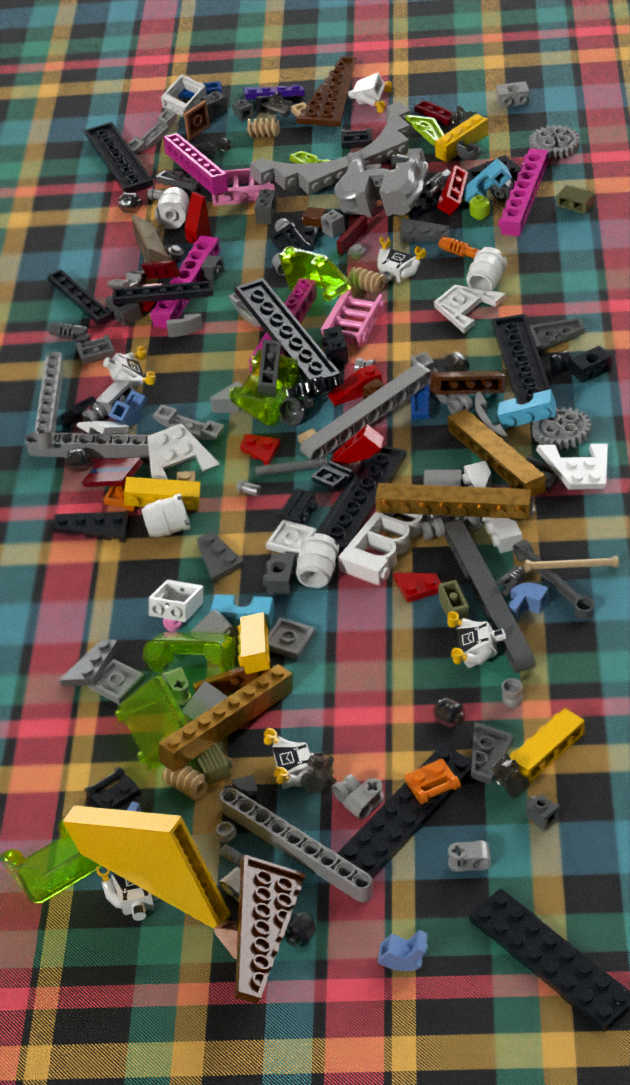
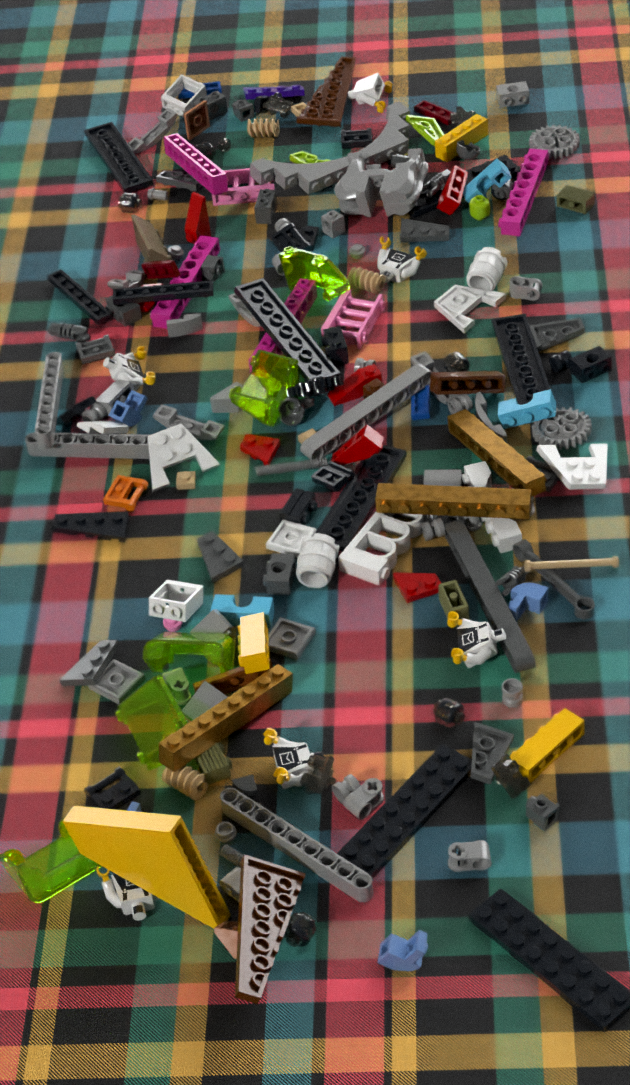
(77, 460): clear smoke head -> none
(111, 472): dark red tile -> none
(147, 490): yellow brick -> none
(166, 516): white piece -> none
(172, 208): white piece -> none
(248, 488): light grey pin -> none
(269, 368): dark grey slope -> none
(312, 217): reddish brown brick -> none
(352, 234): dark red tile -> none
(431, 776): orange plate -> none
(457, 247): orange hinge -> none
(523, 288): none -> light grey piece

